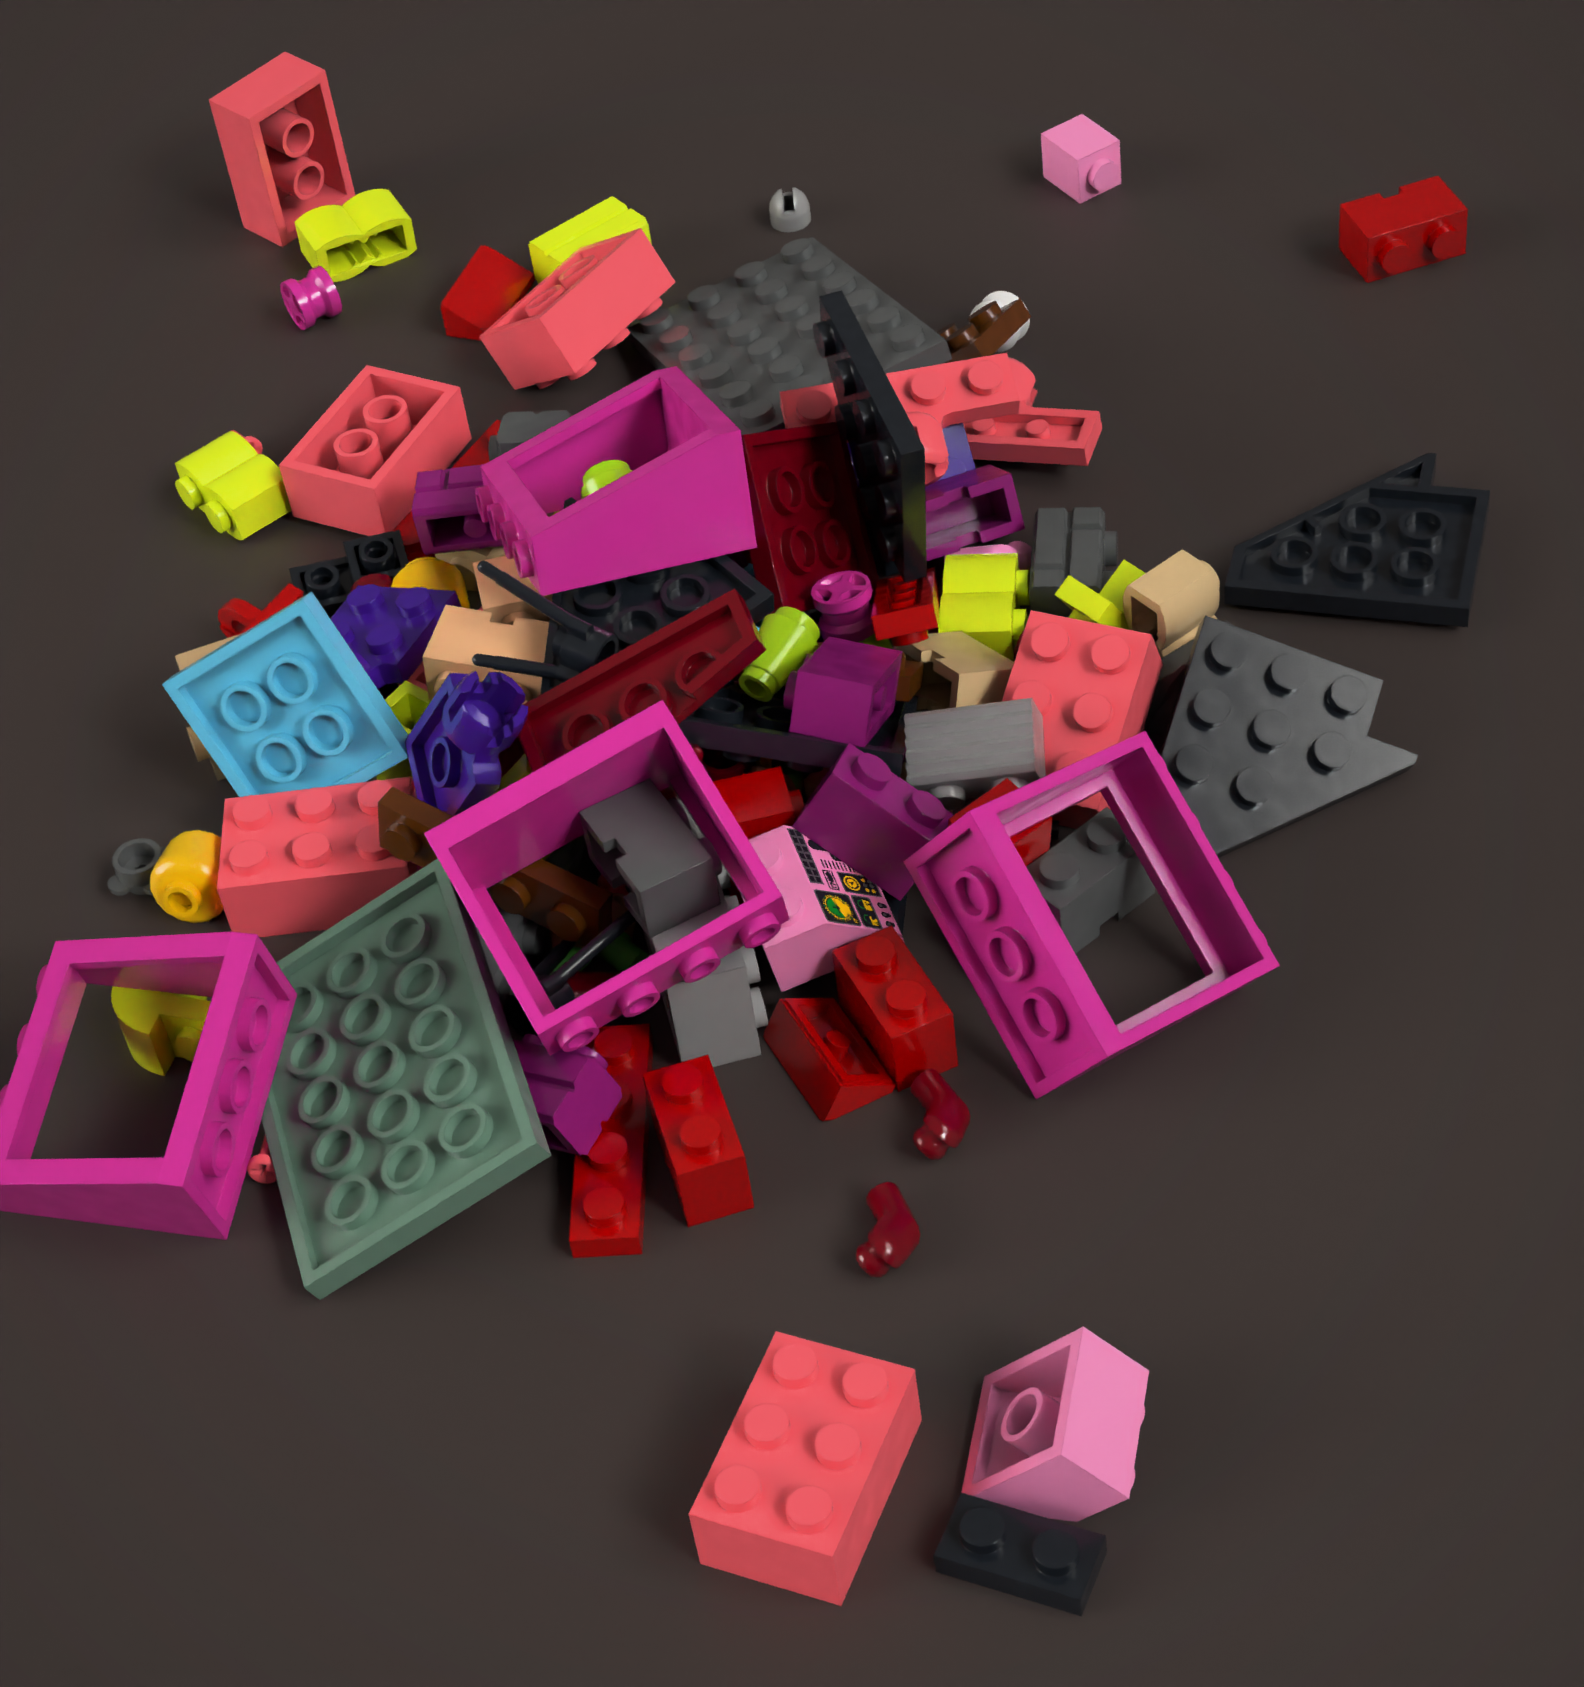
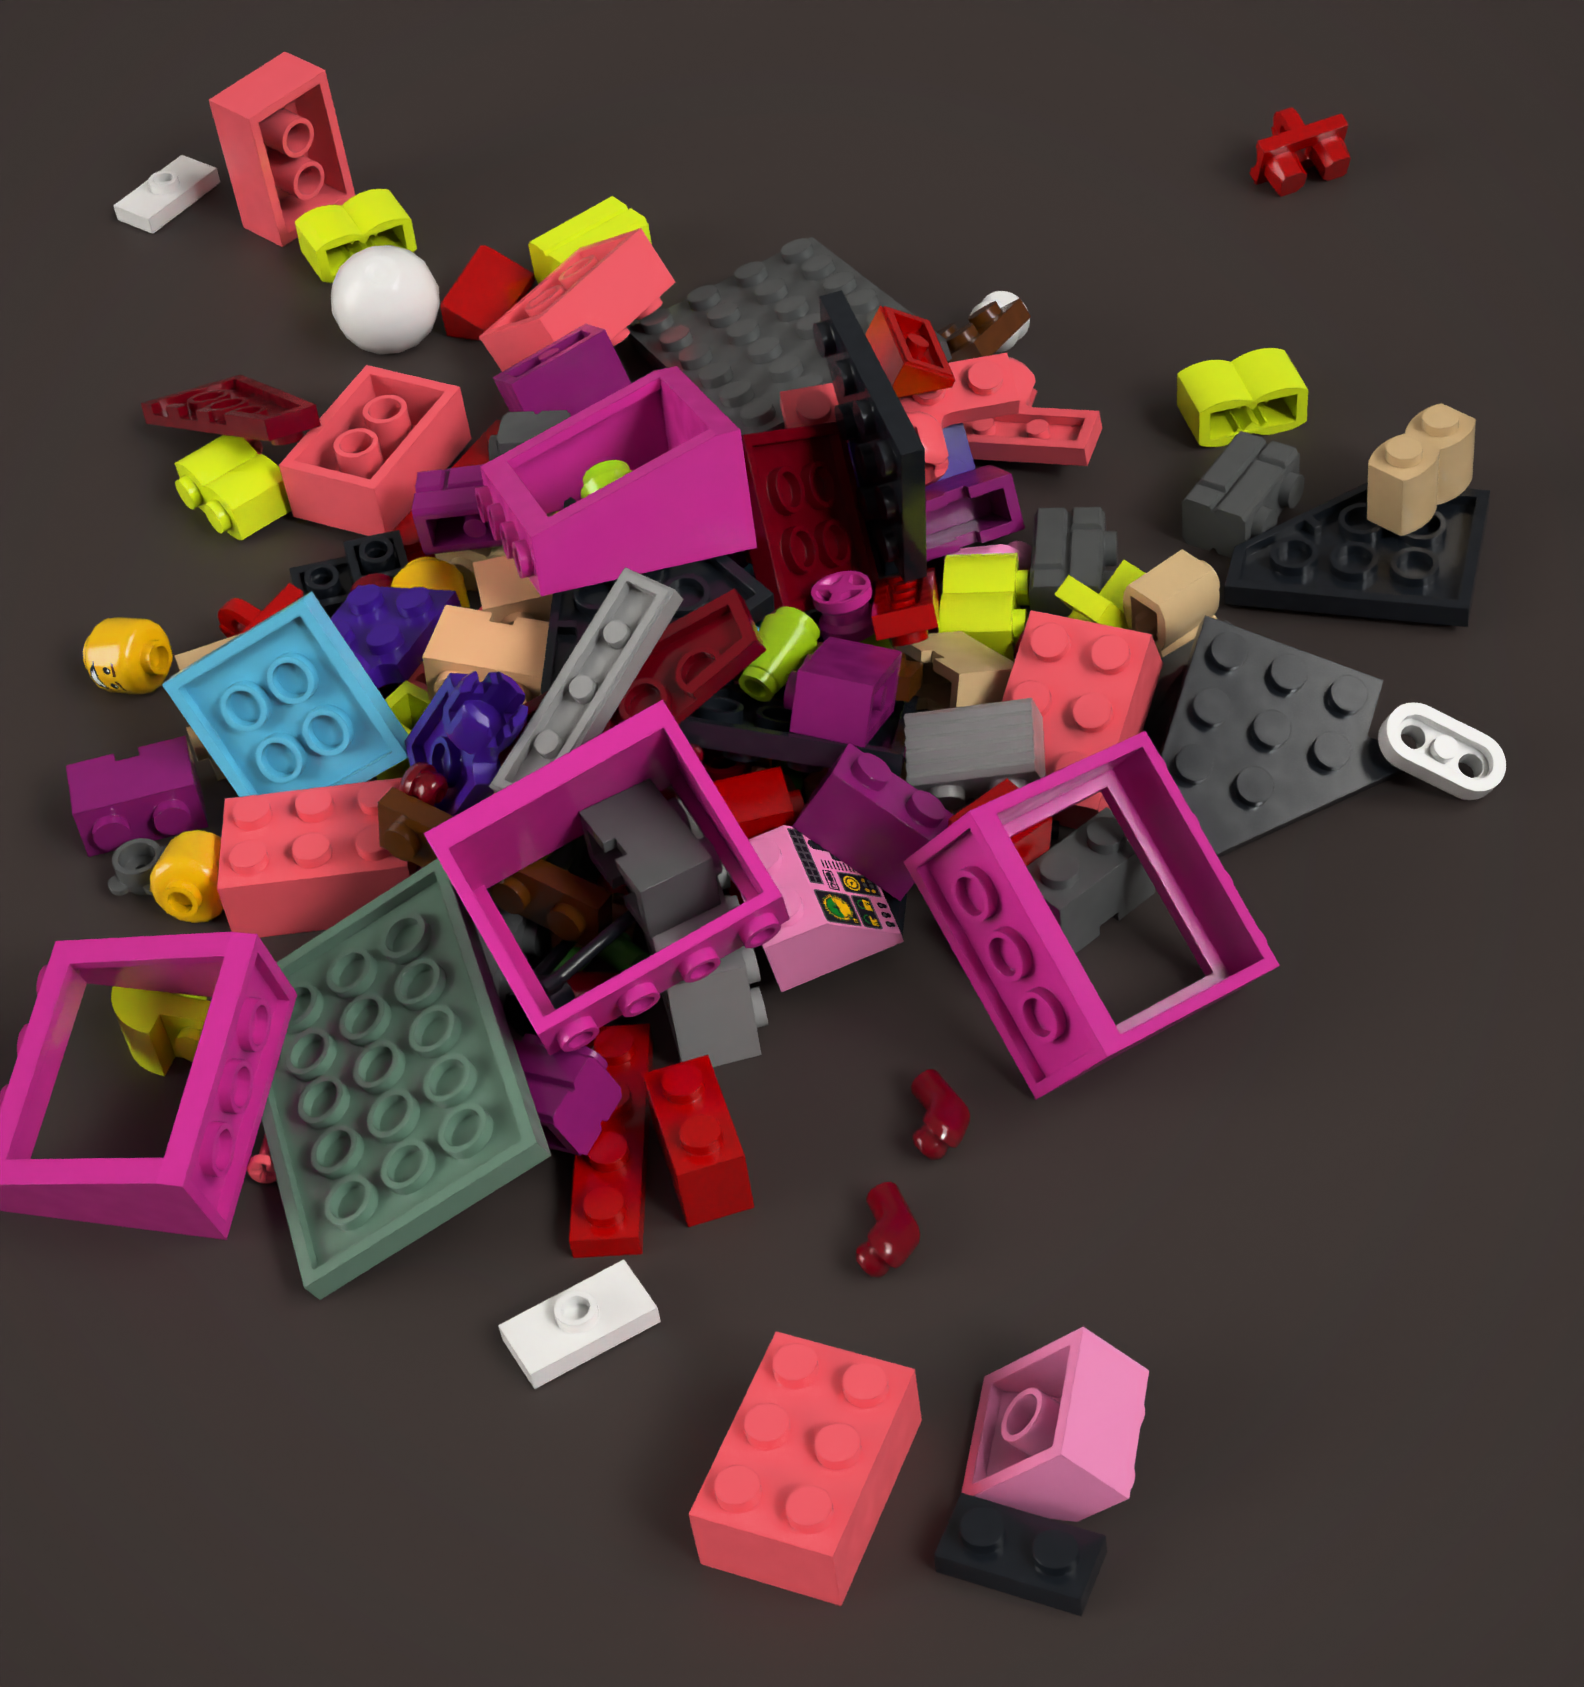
(128, 655): none -> yellow head
(136, 796): none -> magenta brick
(167, 194): none -> white plate
(237, 409): none -> dark red wing
(311, 297): dark pink wheel -> none
(385, 299): none -> white piece
(424, 783): none -> dark red arm
(565, 374): none -> magenta brick
(575, 642): black plant -> none
(579, 1323): none -> white plate
(594, 675): none -> light grey tile
(789, 210): light grey hinge -> none
(825, 1056): red slope -> none
(895, 1006): red brick -> none
(909, 352): none -> red slope
(1081, 158): bright pink brick -> none
(1242, 494): none -> dark grey brick
(1250, 395): none -> neon yellow brick
(1283, 161): none -> red hips
(1403, 230): red brick -> none
(1420, 469): none -> tan brick
(1440, 747): none -> white plate

